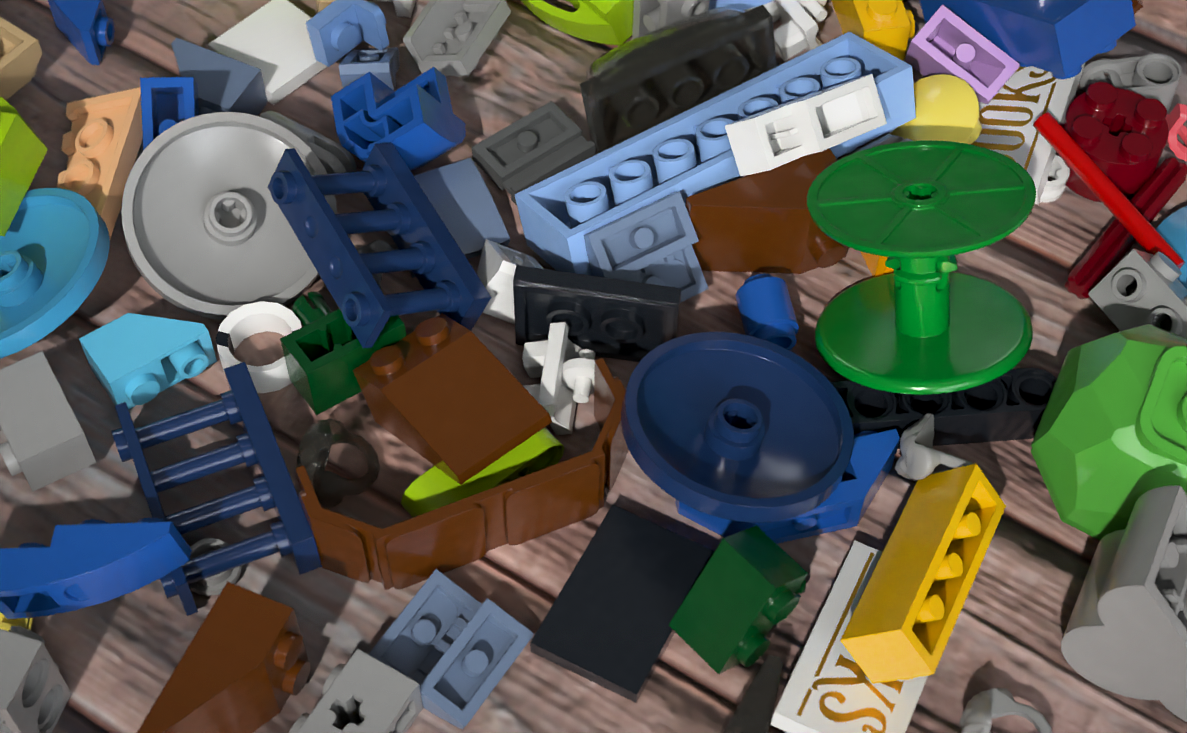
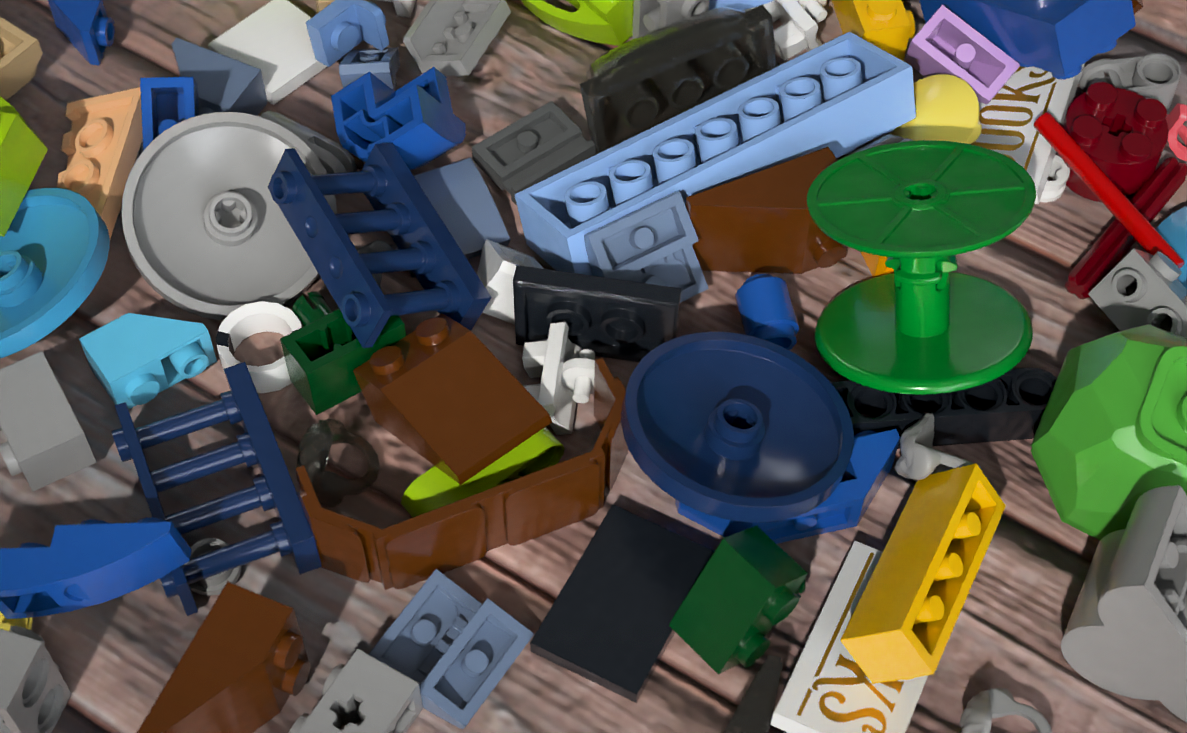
(805, 125): white slope -> none

